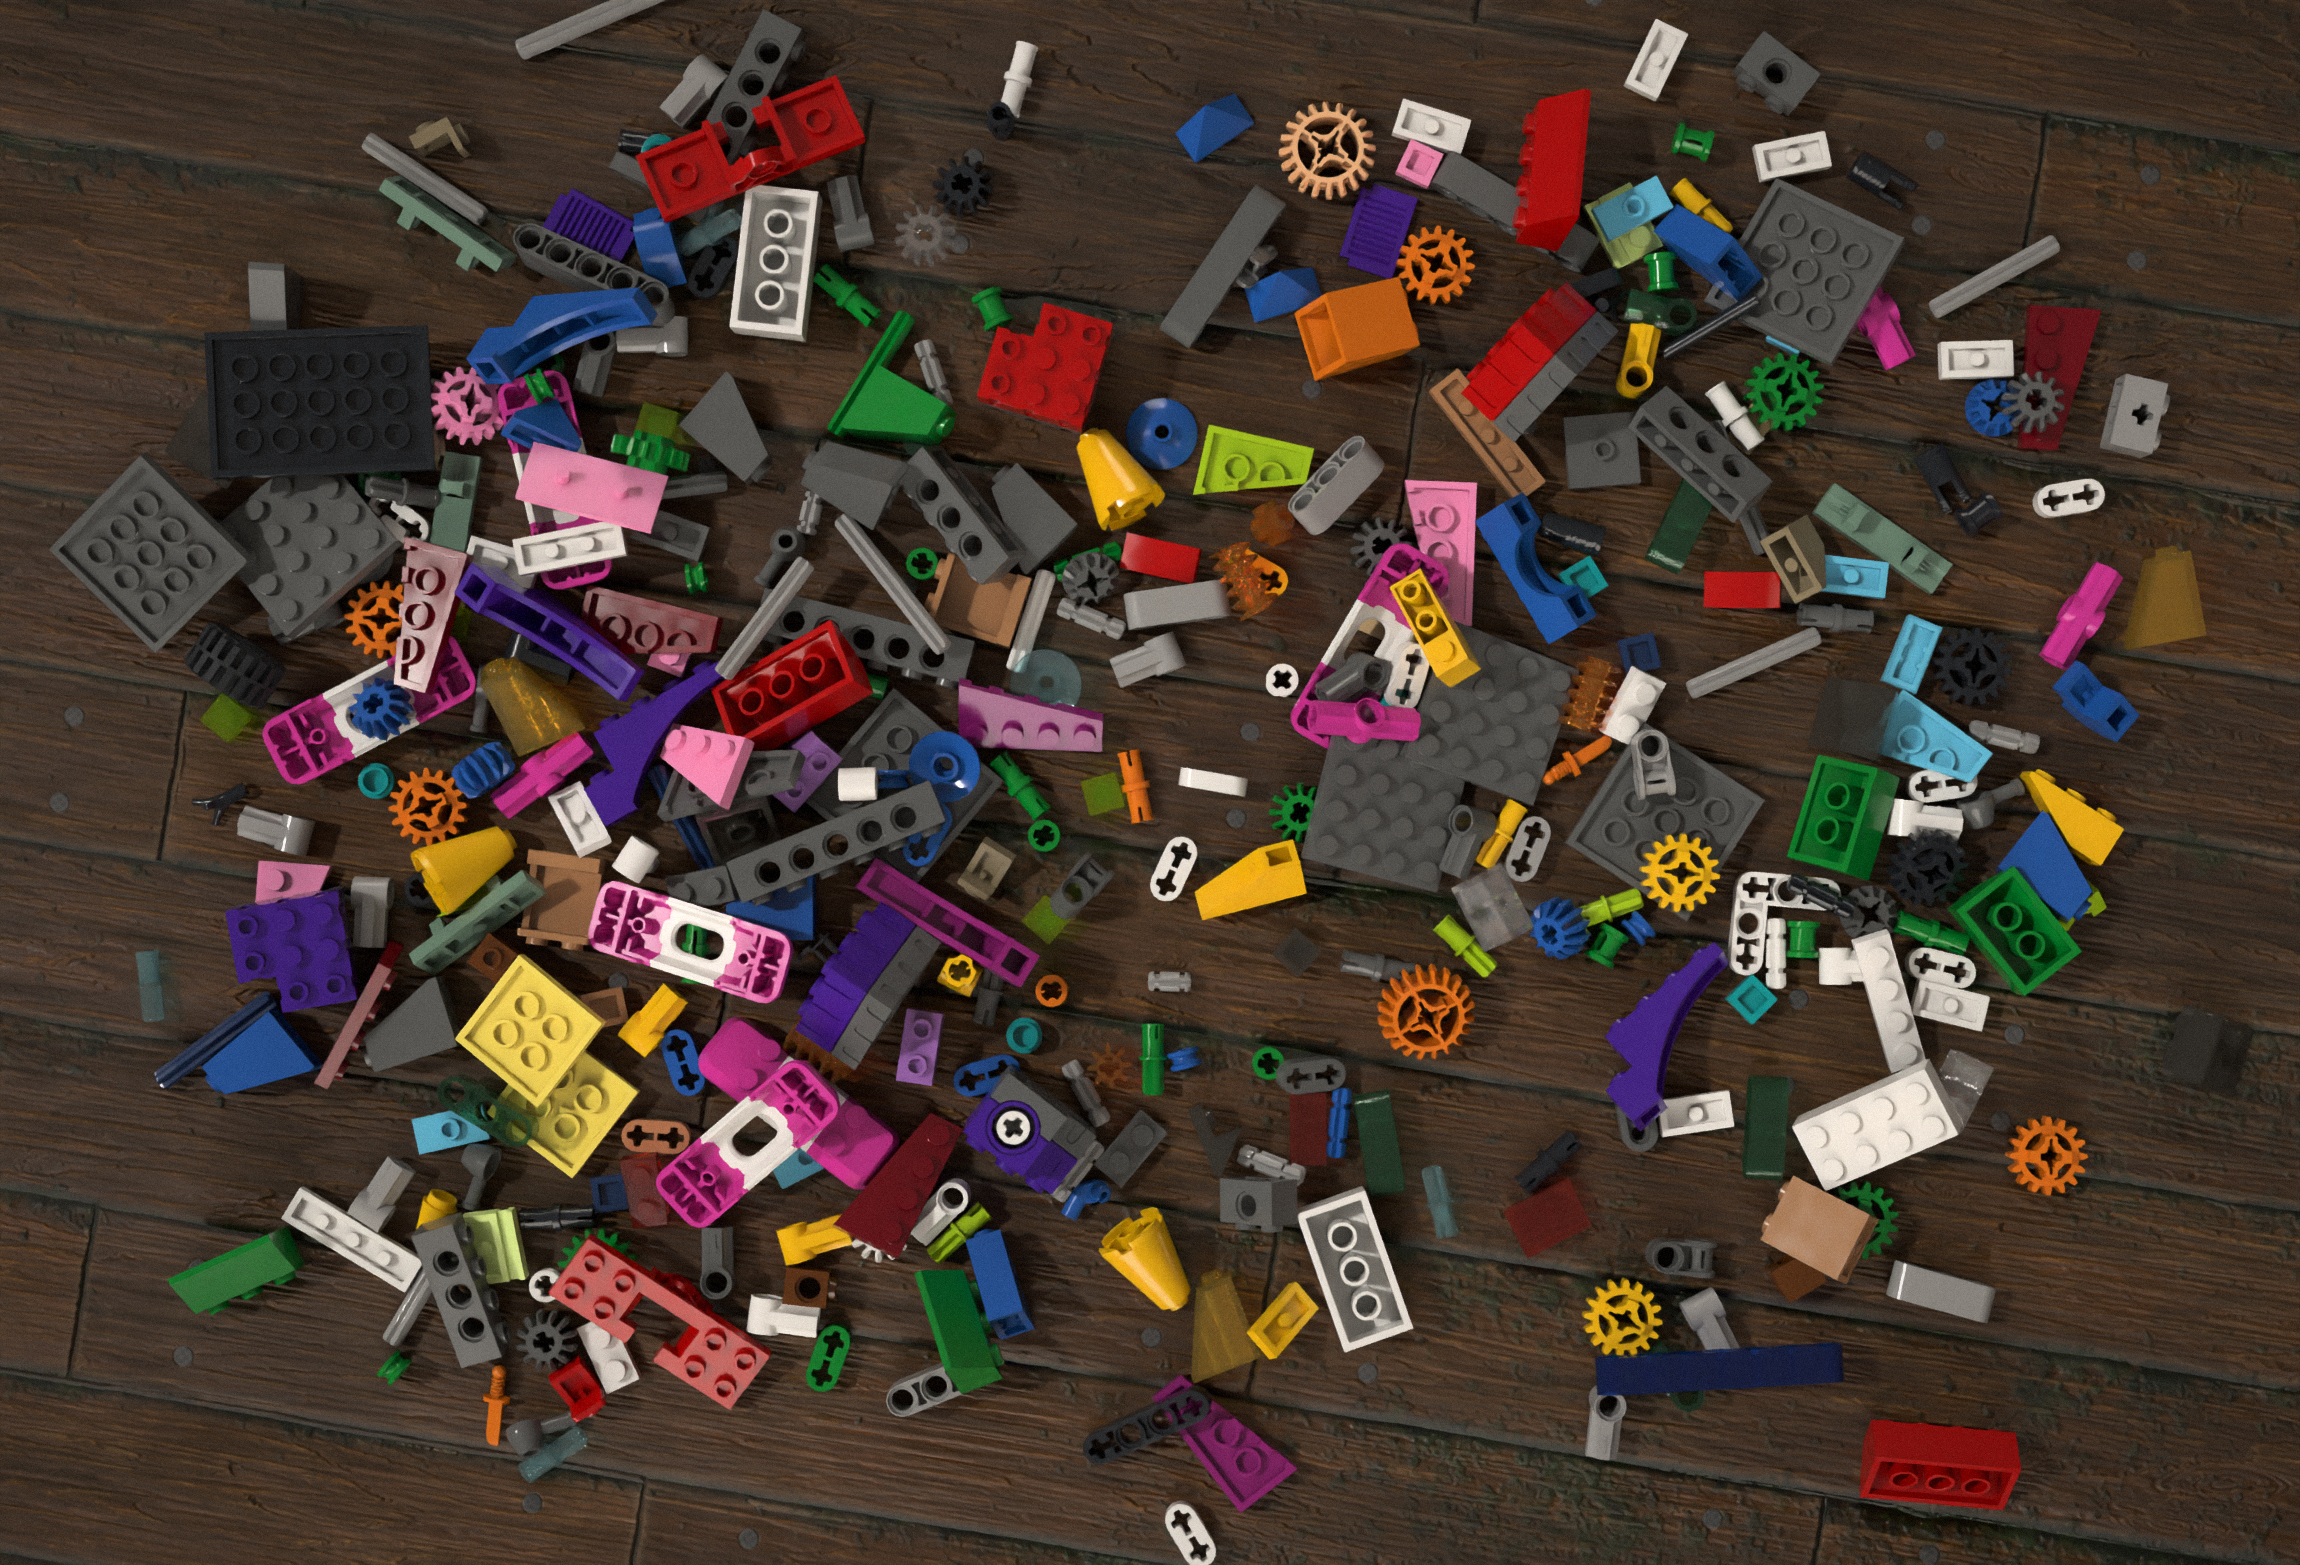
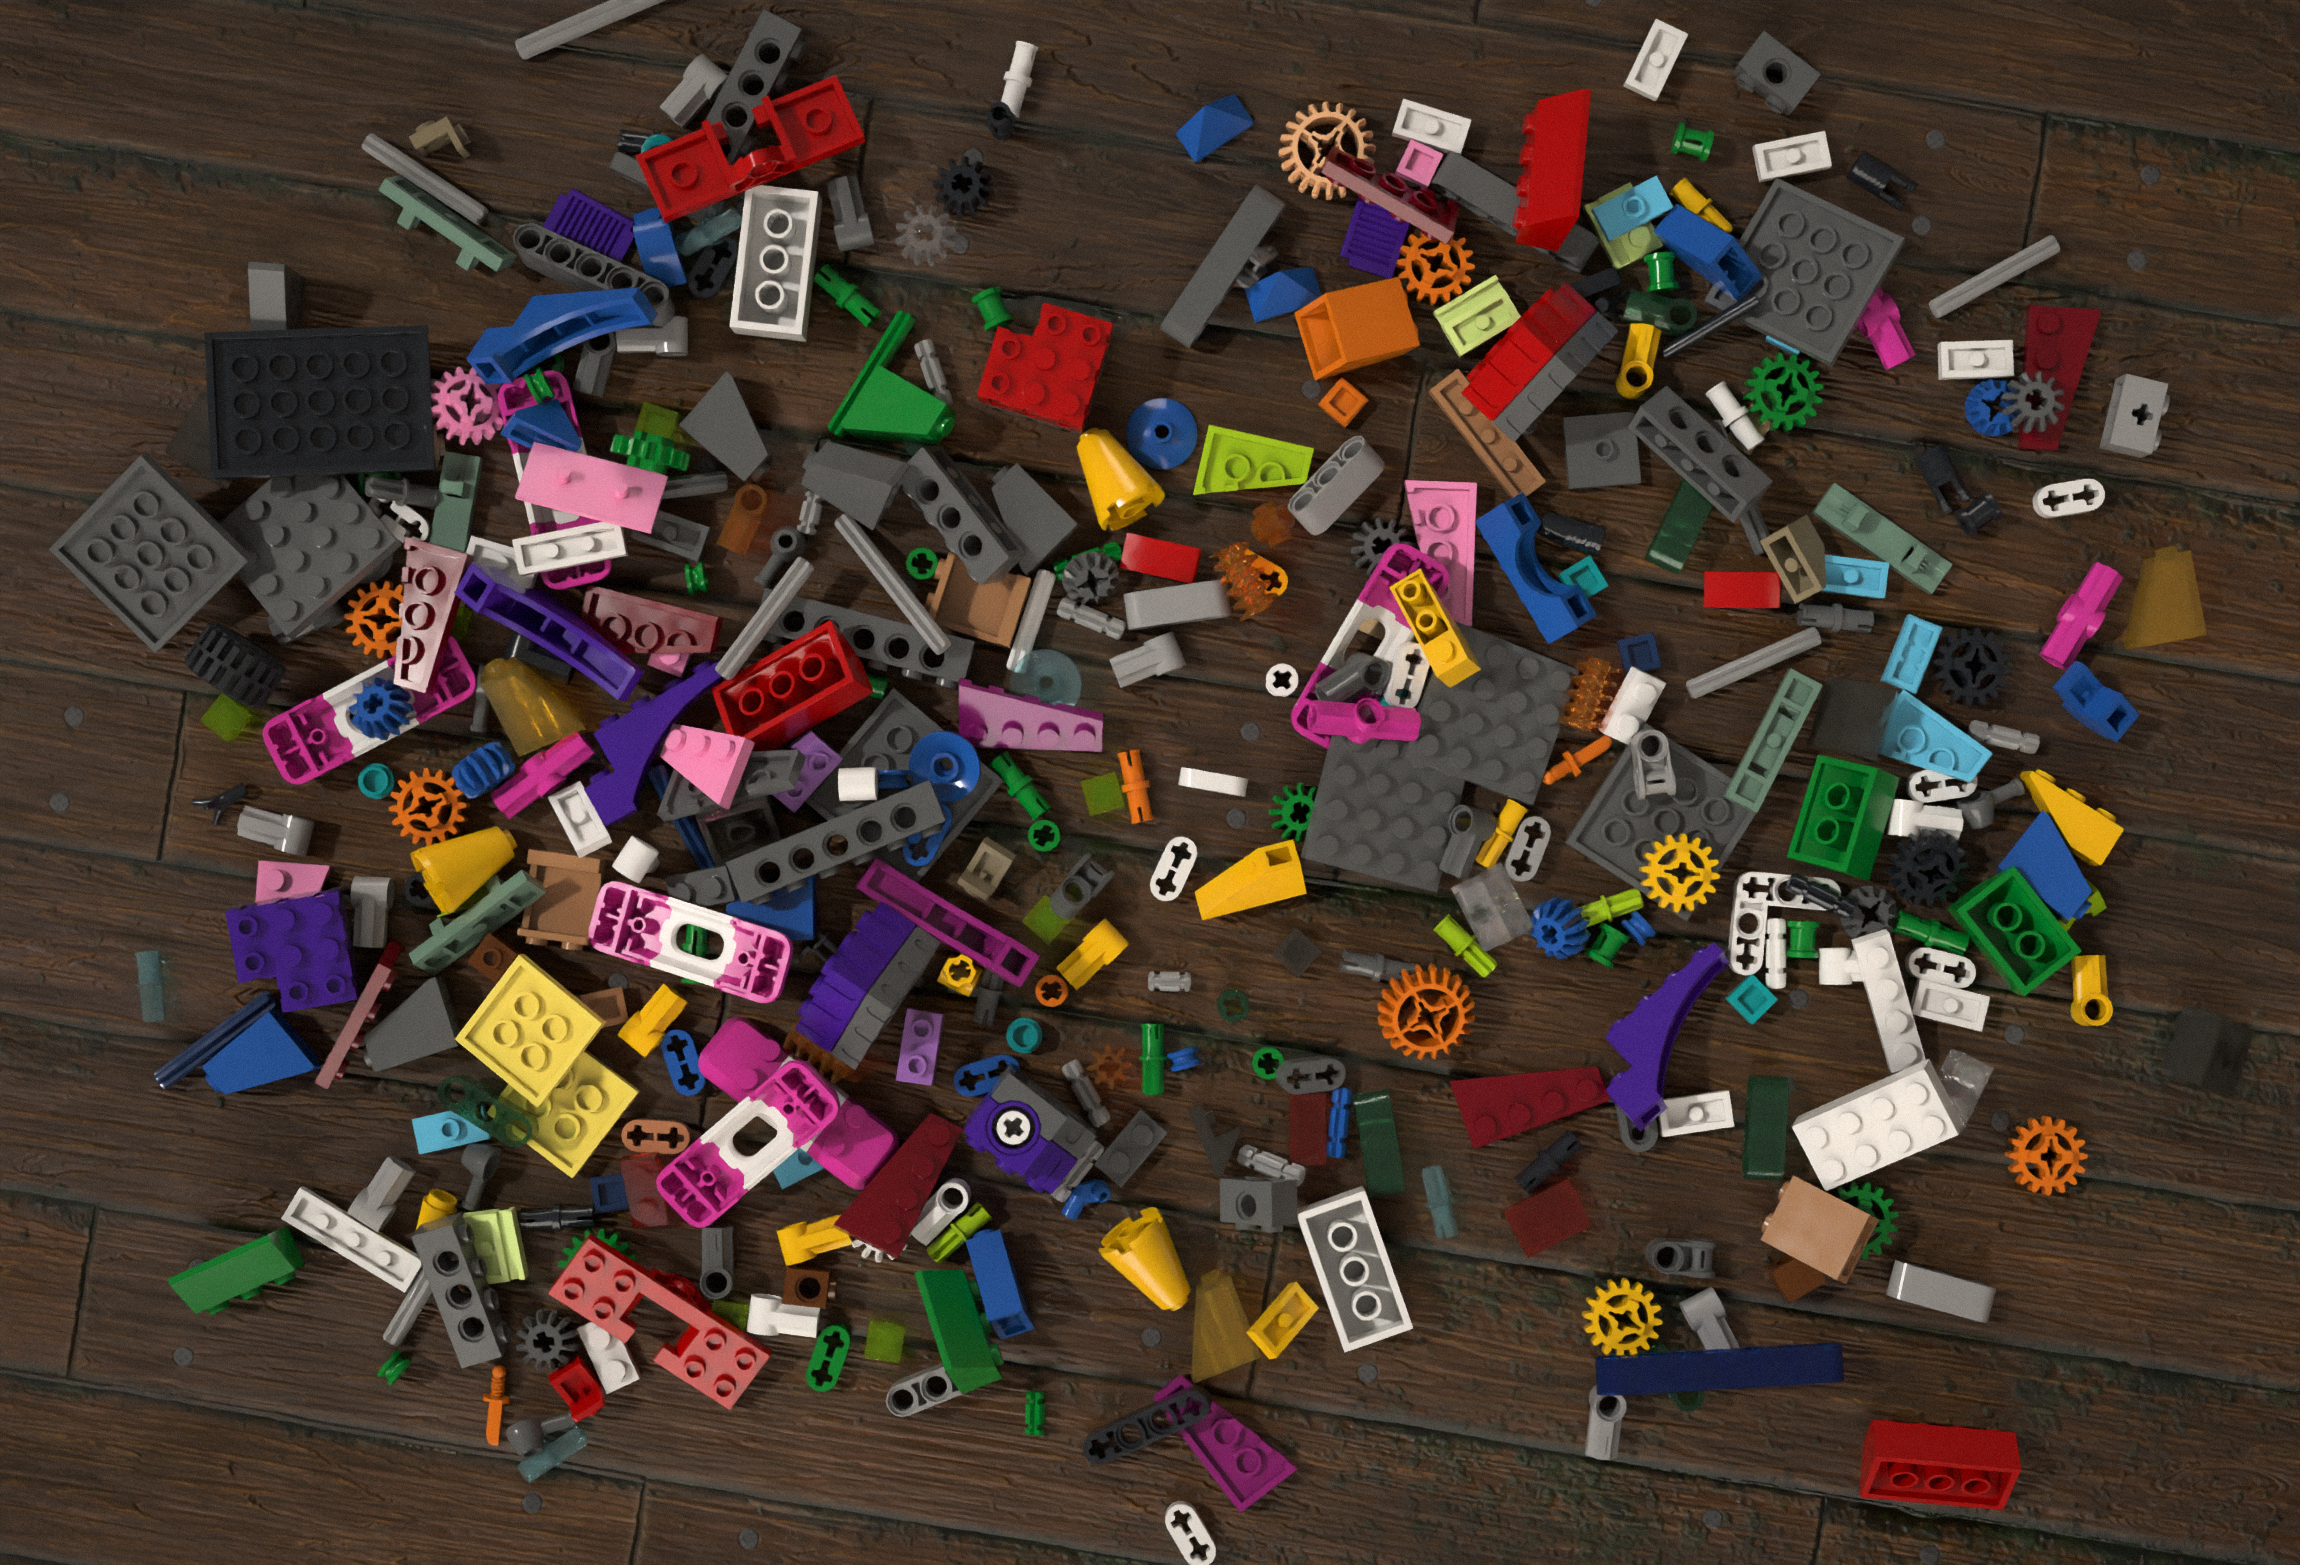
(537, 1291): white bush -> none
(732, 1311): none -> clear neon green plate
(743, 523): none -> clear orange piece
(884, 1341): none -> clear neon green plate
(1035, 1412): none -> green piece
(1099, 948): none -> yellow piece
(1243, 1002): none -> clear green bush
(1343, 402): none -> orange tile
(1390, 192): none -> dark red wing
(1477, 316): none -> yellowish green plate
(1520, 1101): none -> dark red wing
(1772, 740): none -> sand green hinge
(2090, 984): none -> yellow piece

